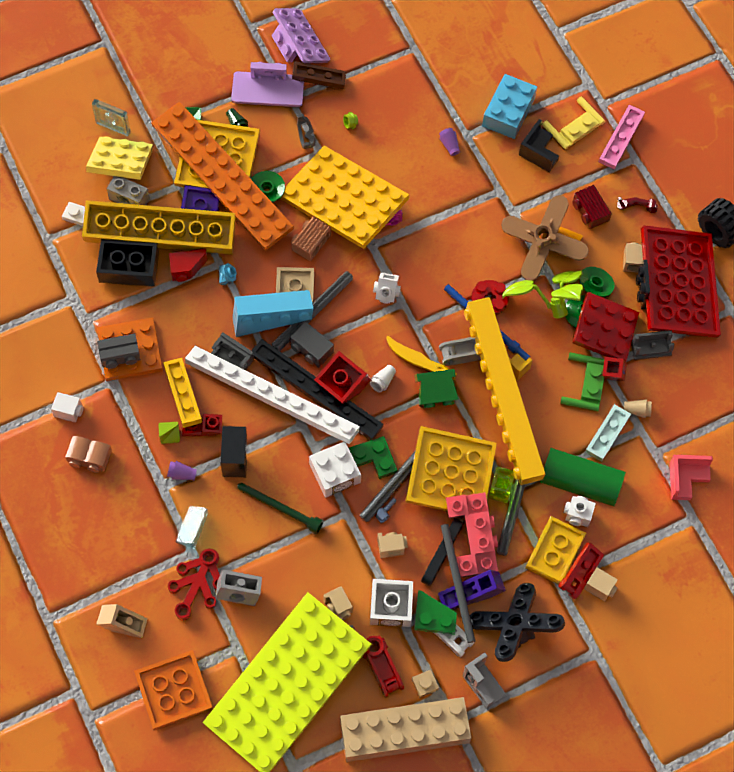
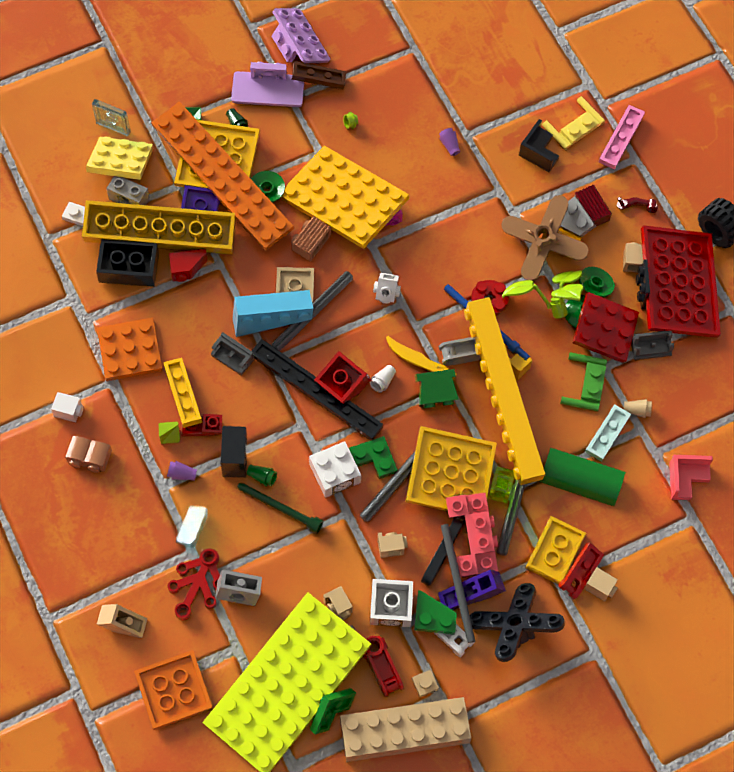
(119, 351): dark grey brick -> none
(227, 274): medium azure plate -> none
(264, 475): none -> green cone
(272, 395): white plate -> none
(300, 120): dark grey helmet -> none
(311, 345): dark grey brick -> none
(329, 706): none -> green plate
(382, 514): sand blue hand -> none
(483, 682): light grey panel -> none
(509, 106): medium azure brick -> none
(577, 218): none -> light grey wing
(579, 511): white brick -> none
(614, 369): red brick -> none

